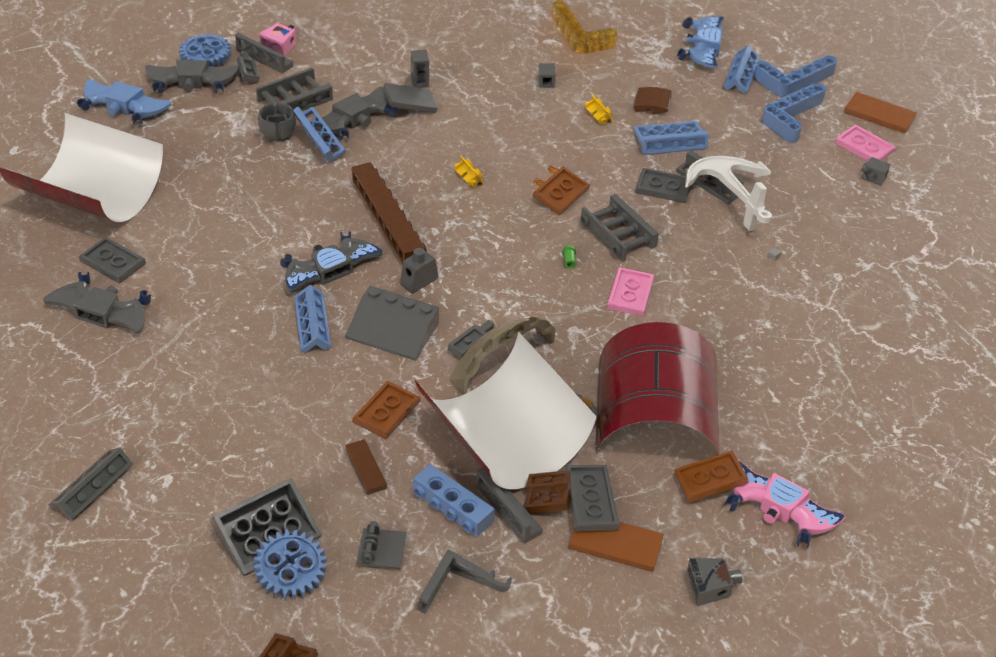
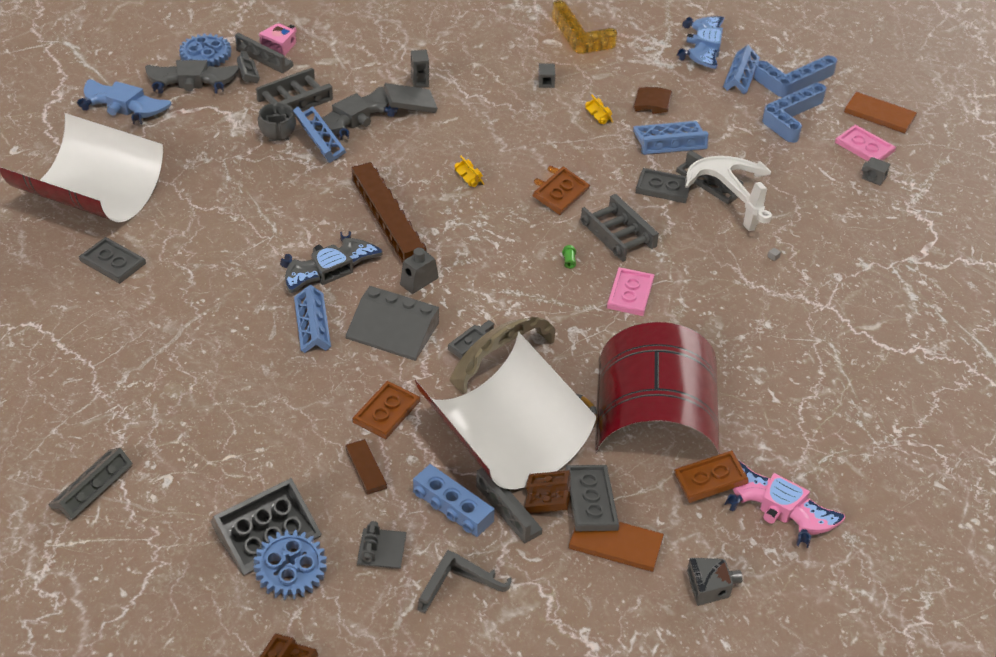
(100, 305): dark grey torso -> none

